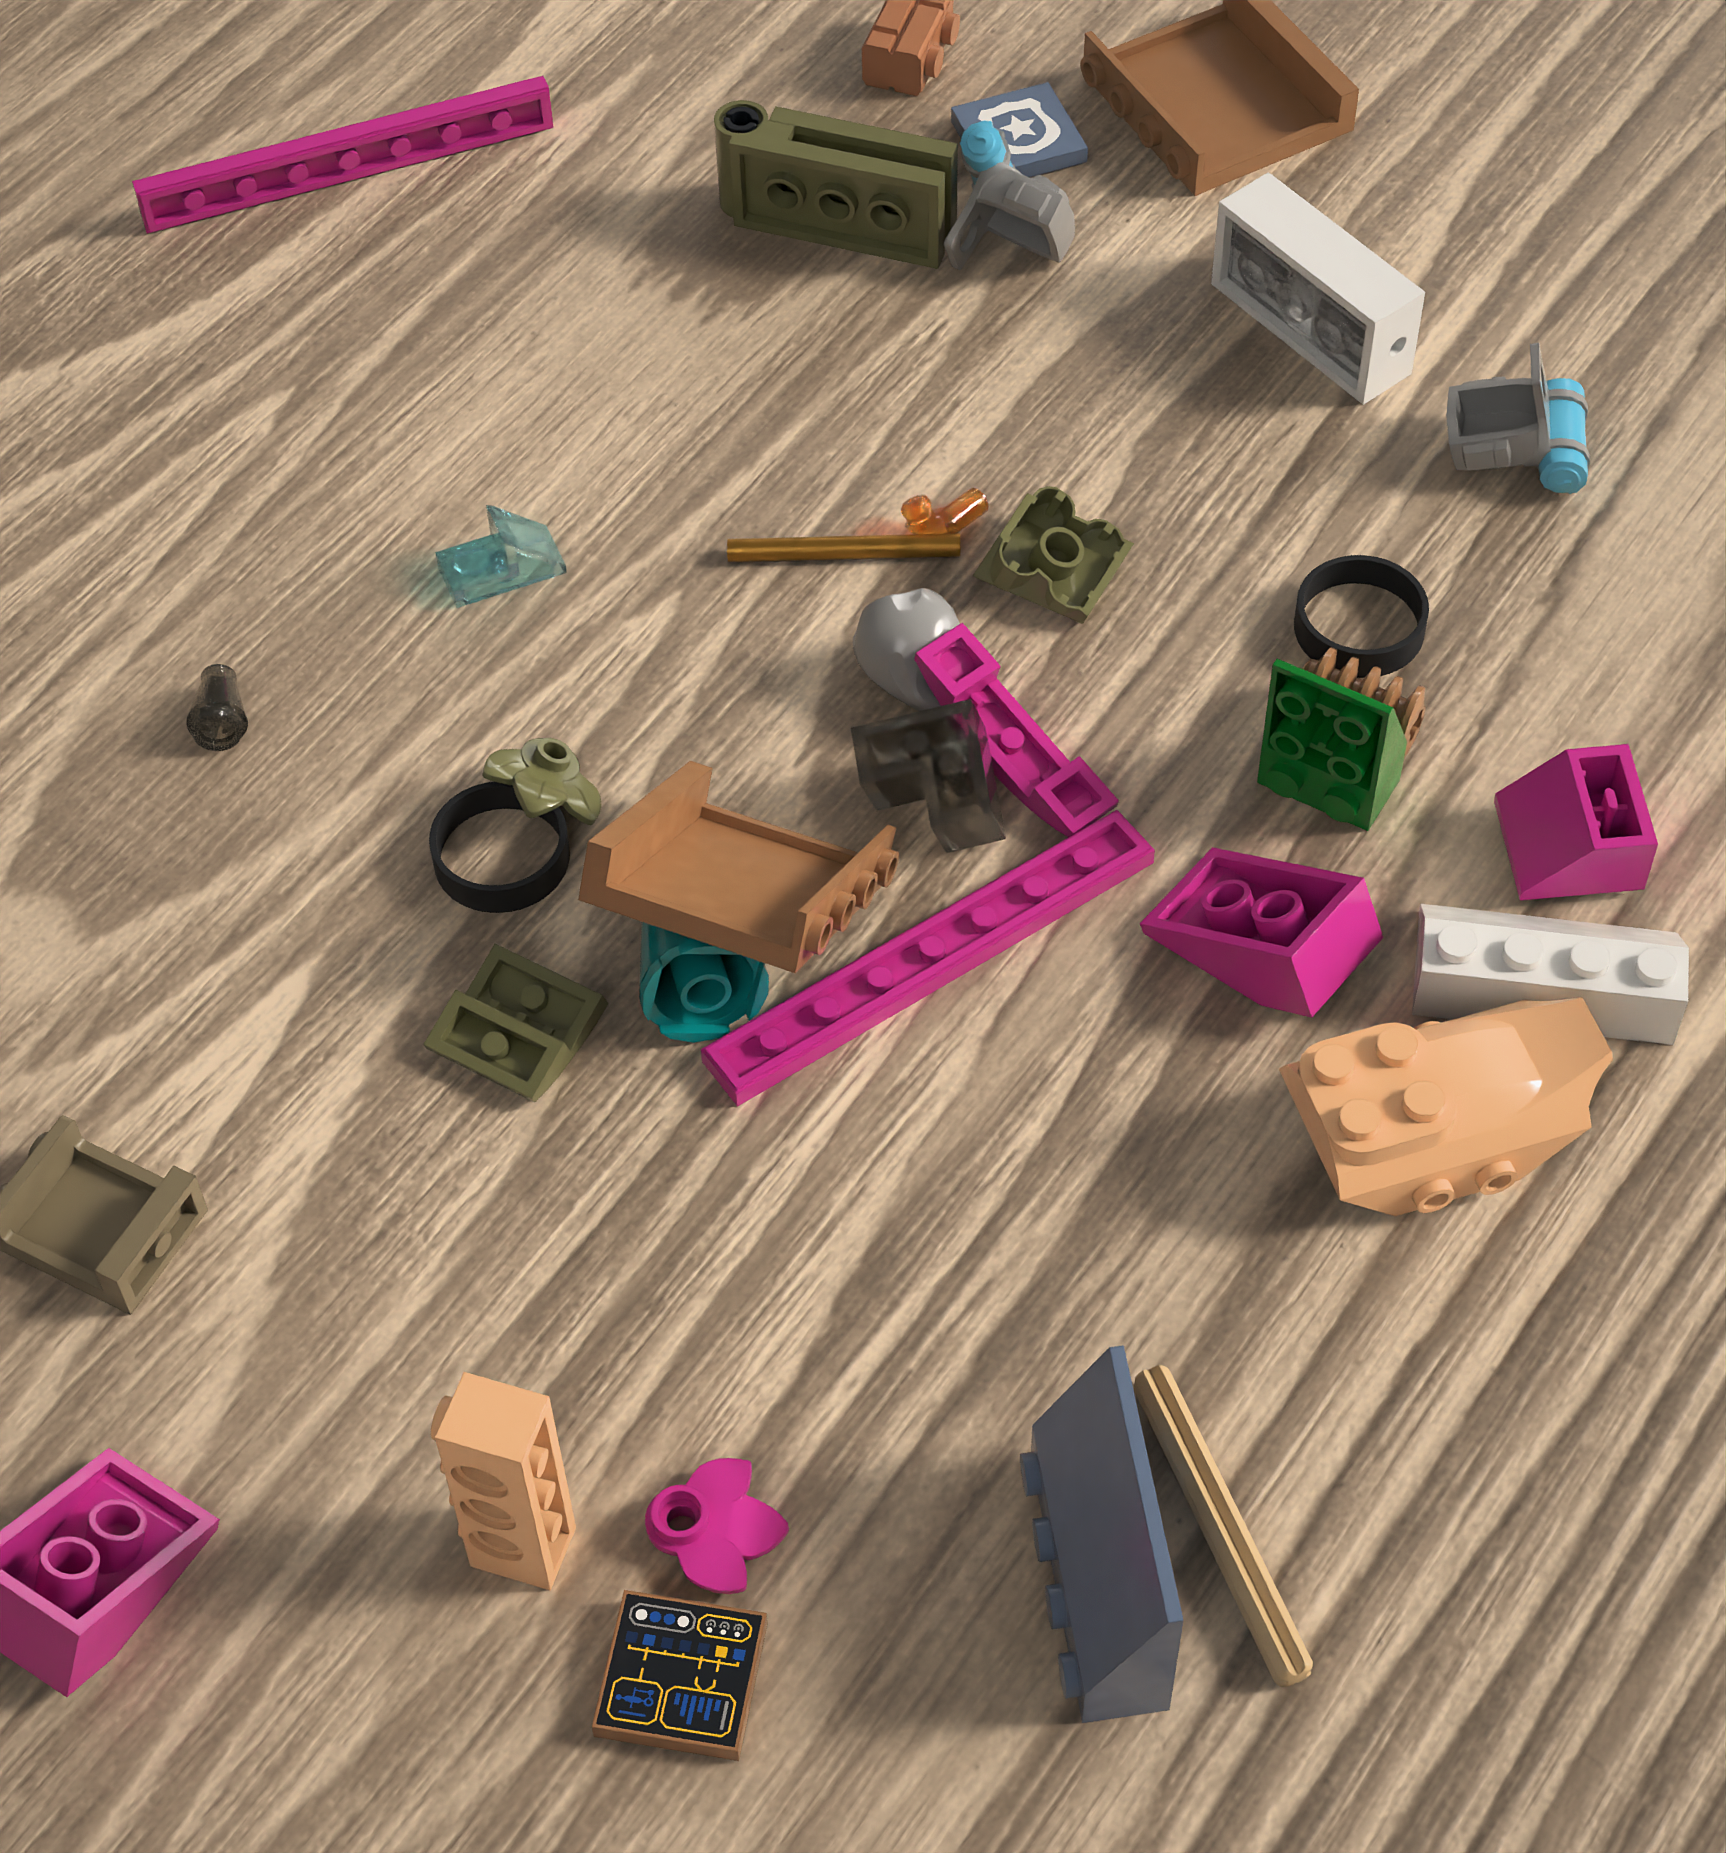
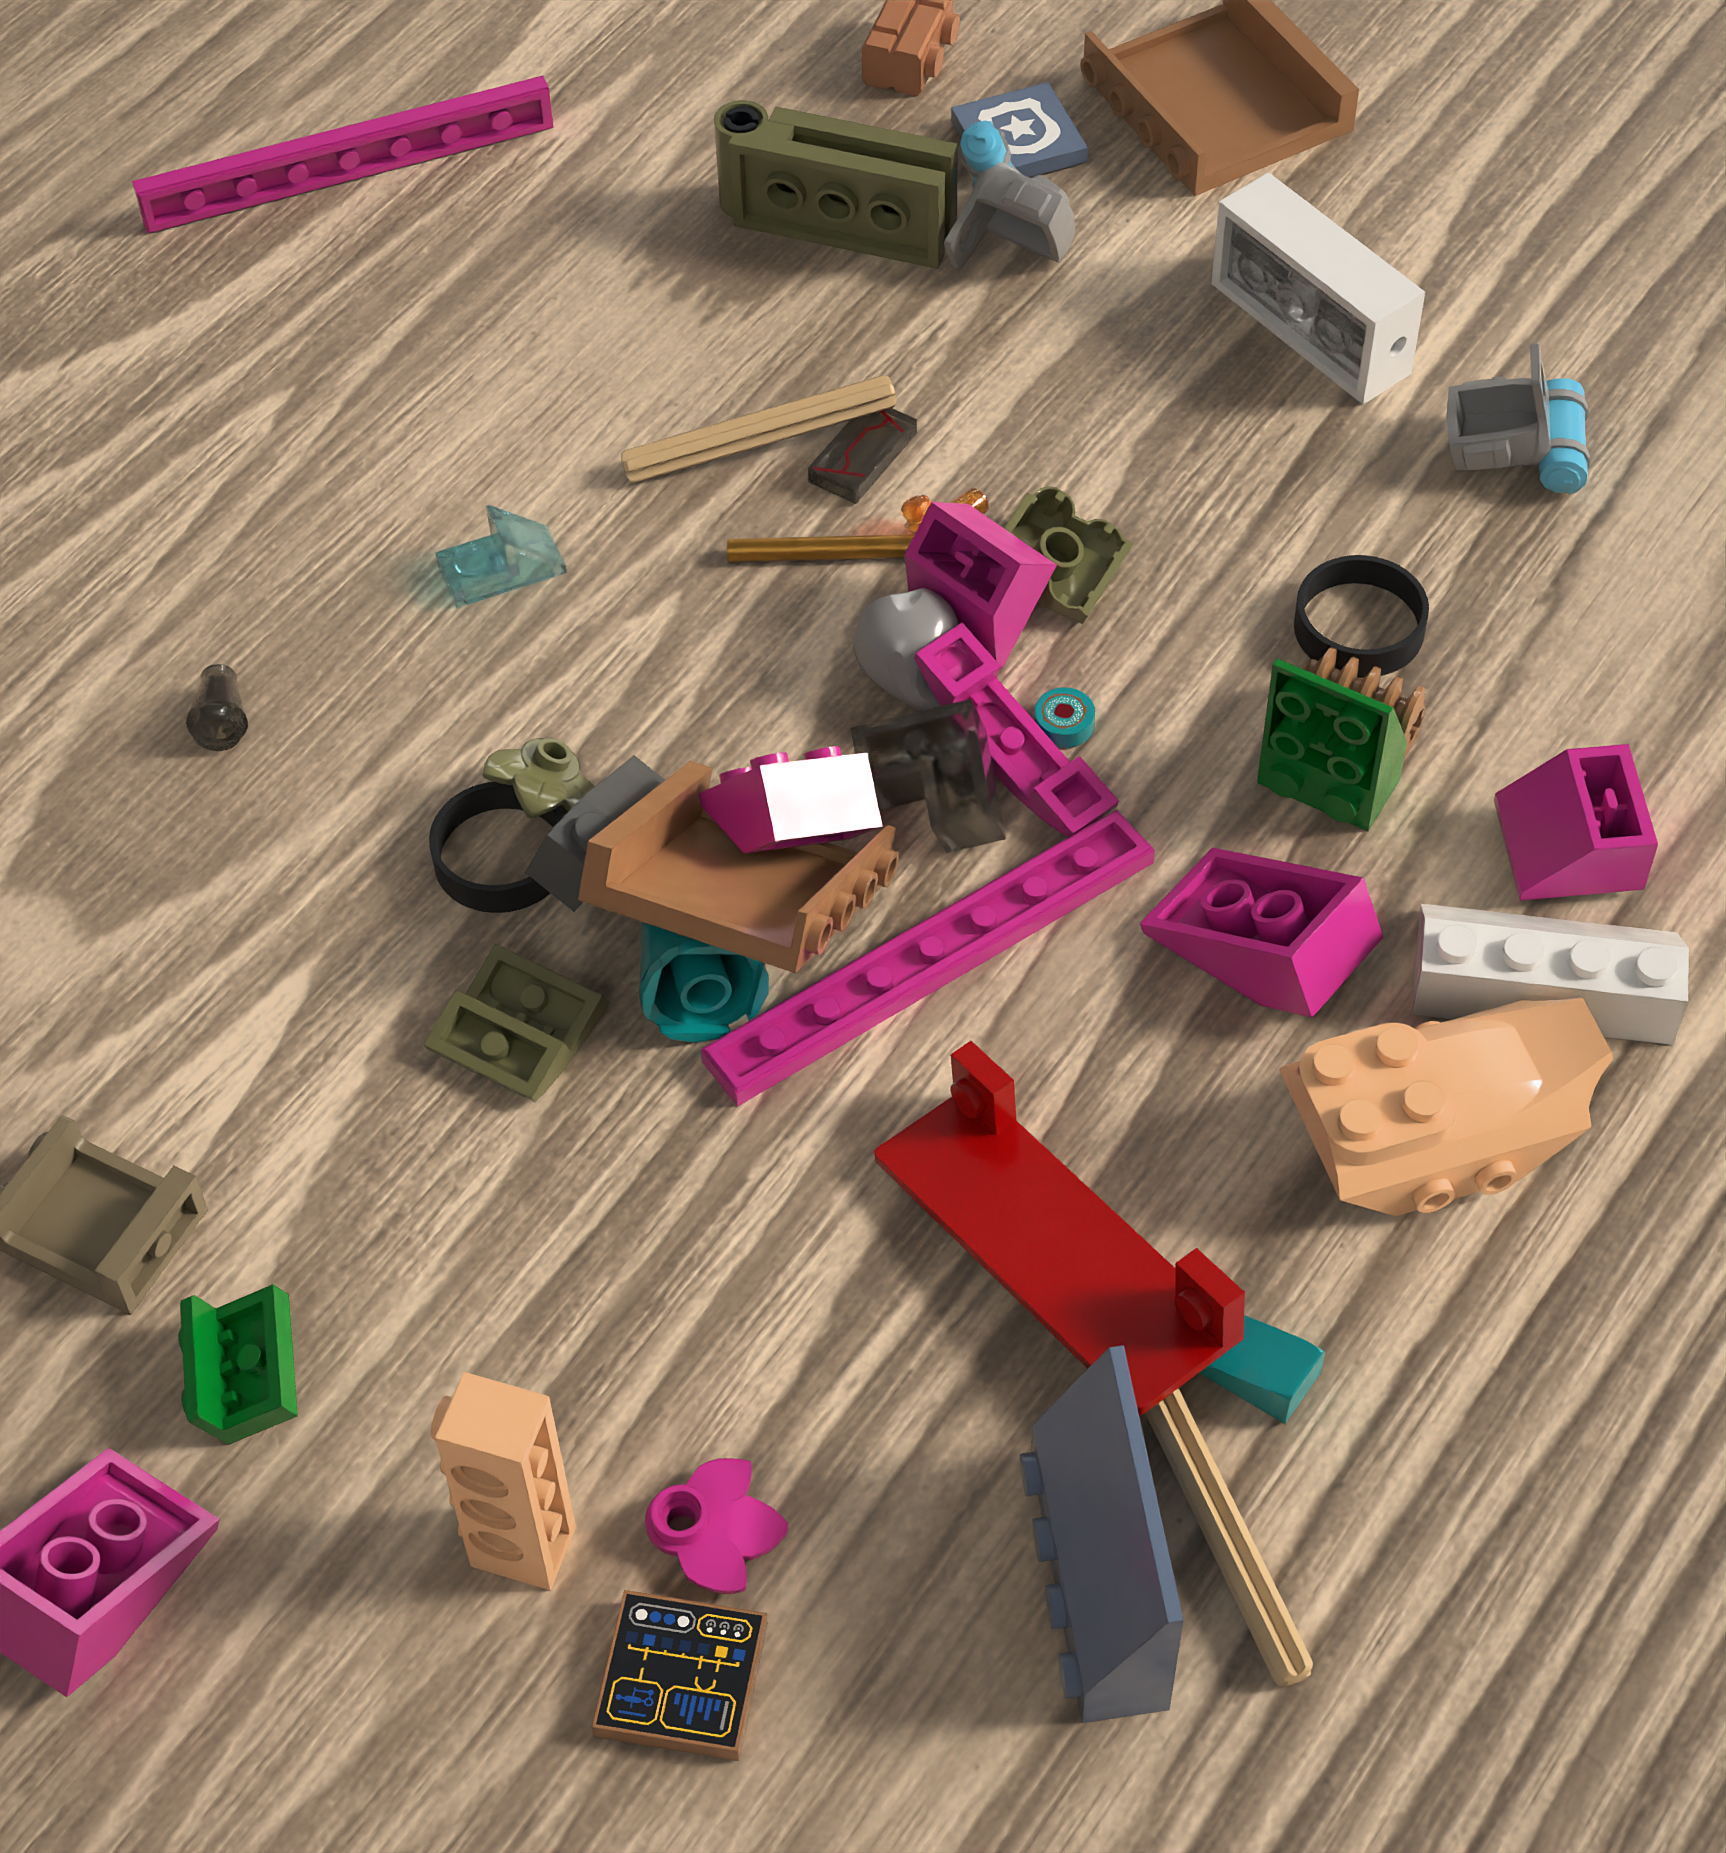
(238, 1364): none -> green bracket
(562, 853): none -> dark grey slope
(758, 429): none -> tan axle
(795, 802): none -> slope
(861, 453): none -> clear smoke tile
(979, 572): none -> dark pink slope
(1057, 1240): none -> red bracket
(1065, 716): none -> teal tile
(1268, 1369): none -> teal slope

